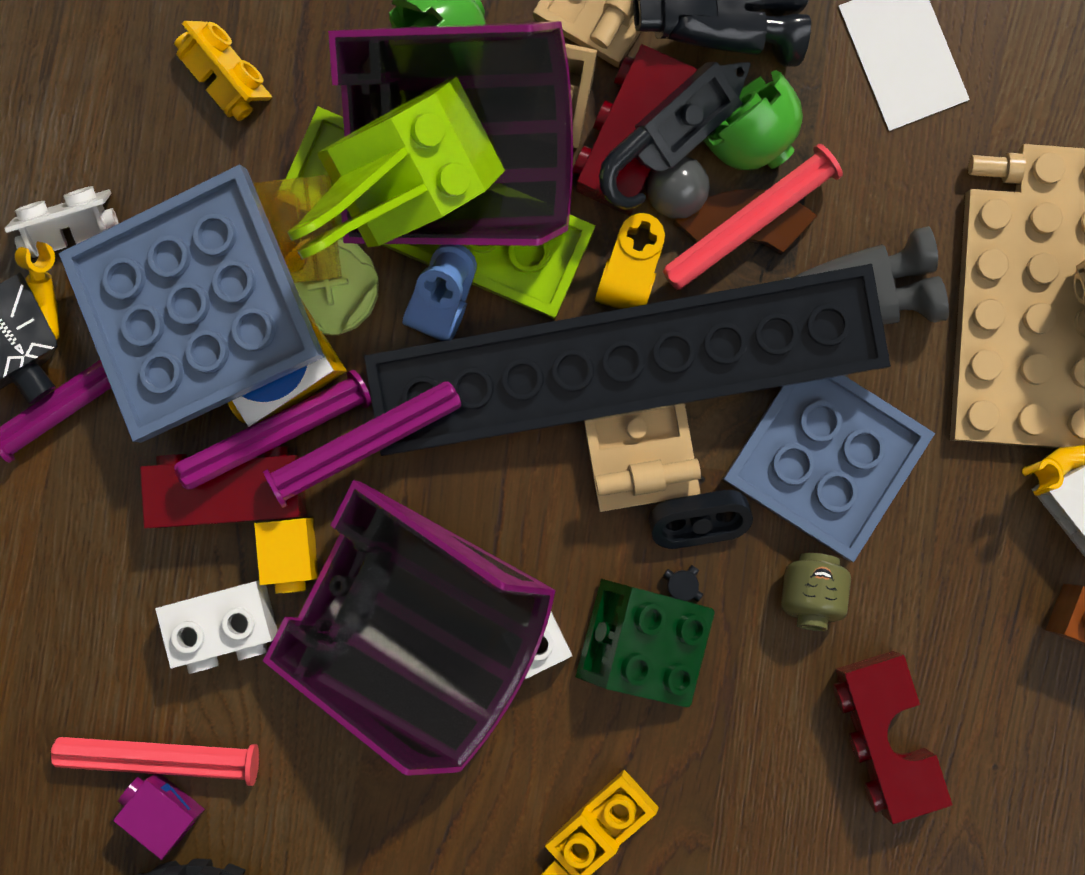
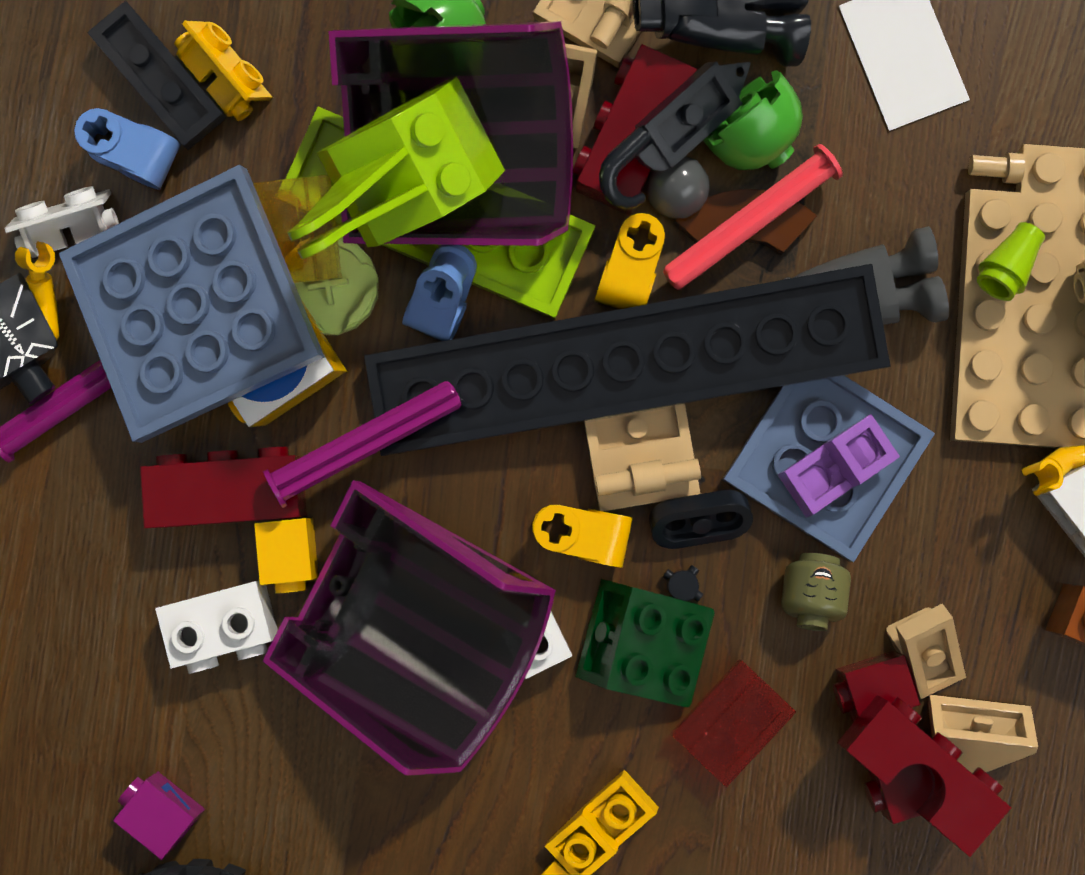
(133, 149): none -> medium blue piece
(156, 75): none -> black plate
(156, 758): coral axle -> none
(273, 431): magenta axle -> none
(591, 536): none -> yellow piece
(733, 722): none -> clear red plate
(838, 465): none -> medium lavender slope
(929, 648): none -> tan slope
(961, 802): none -> dark red arch
(984, 730): none -> tan slope
(1010, 264): none -> lime cone

